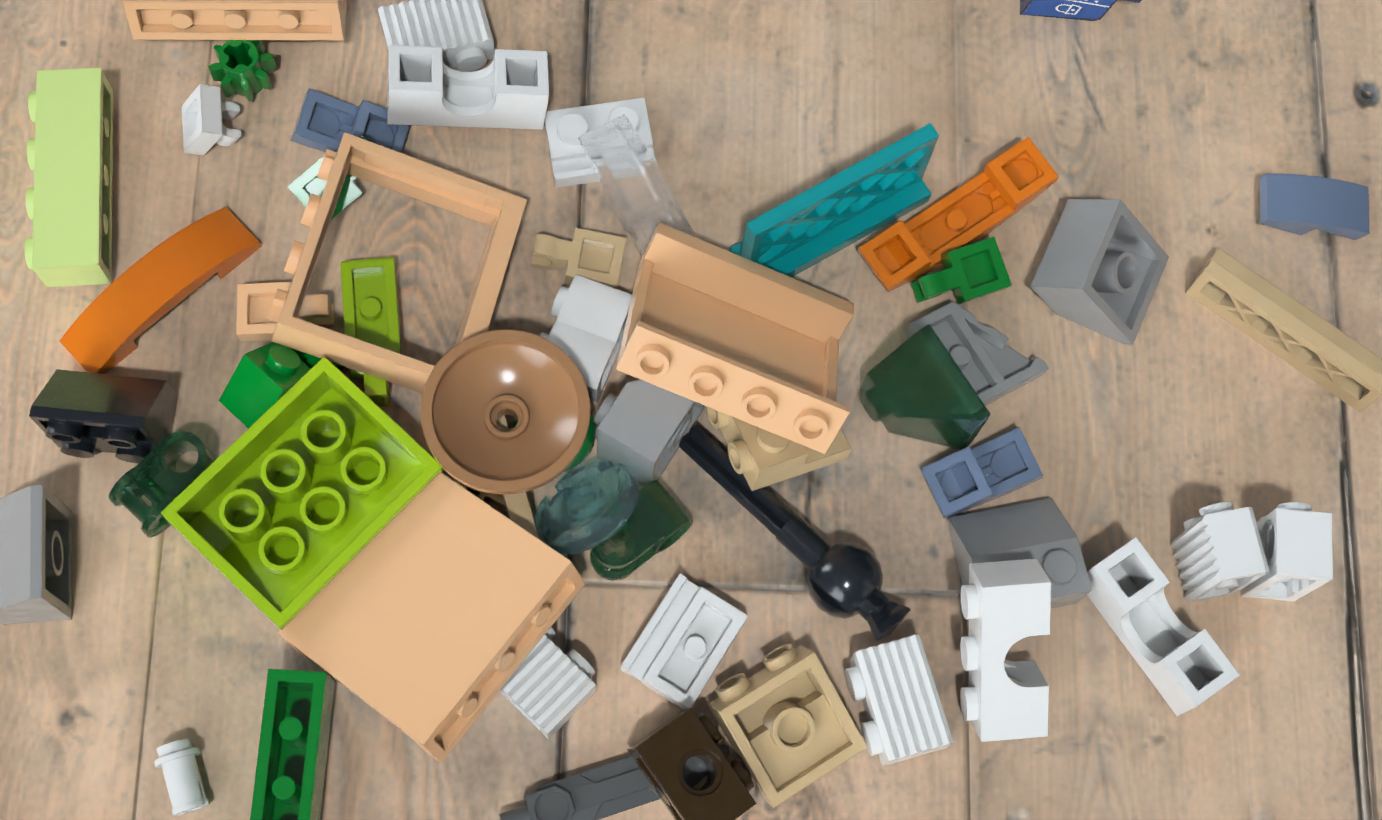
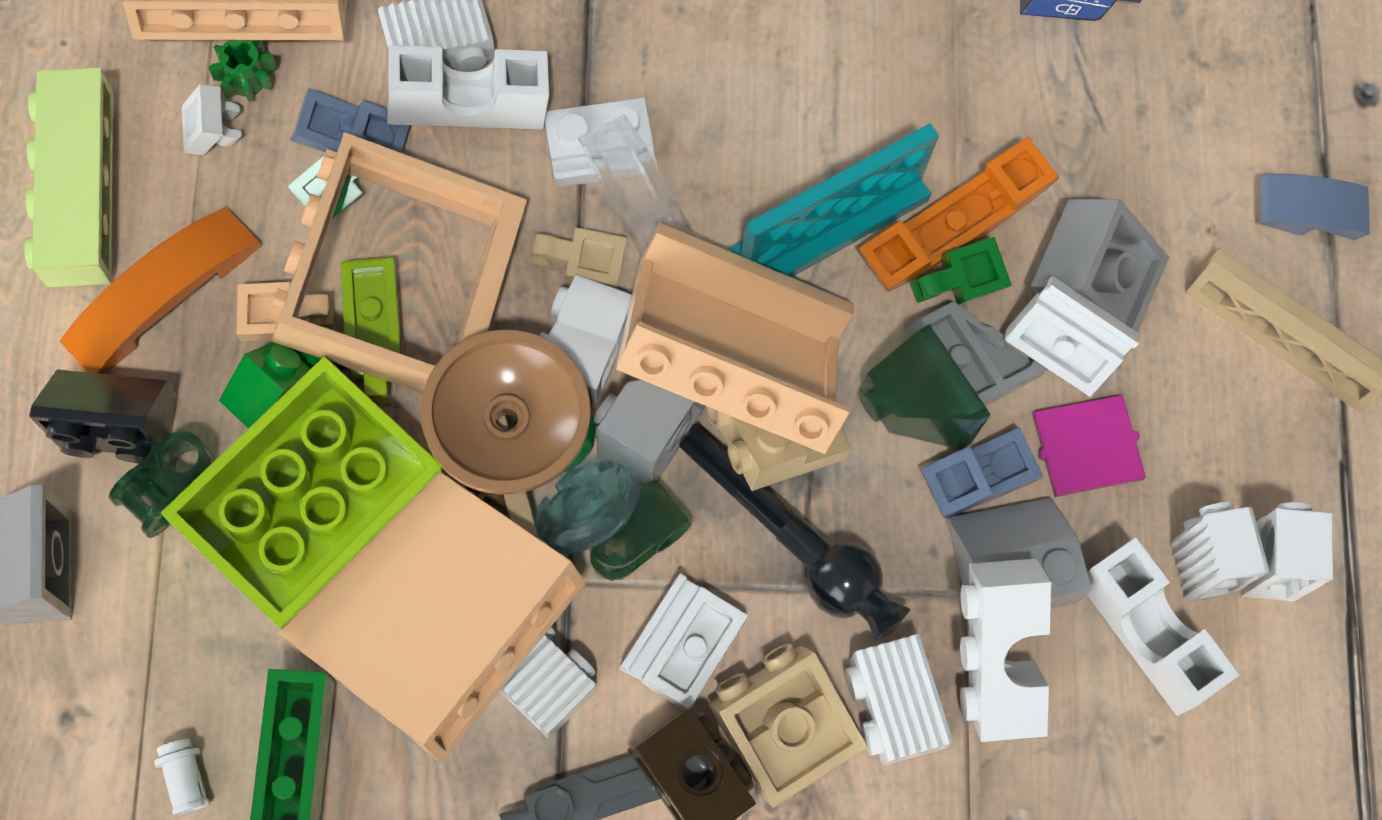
(1071, 336): none -> white plate
(1088, 446): none -> dark pink piece

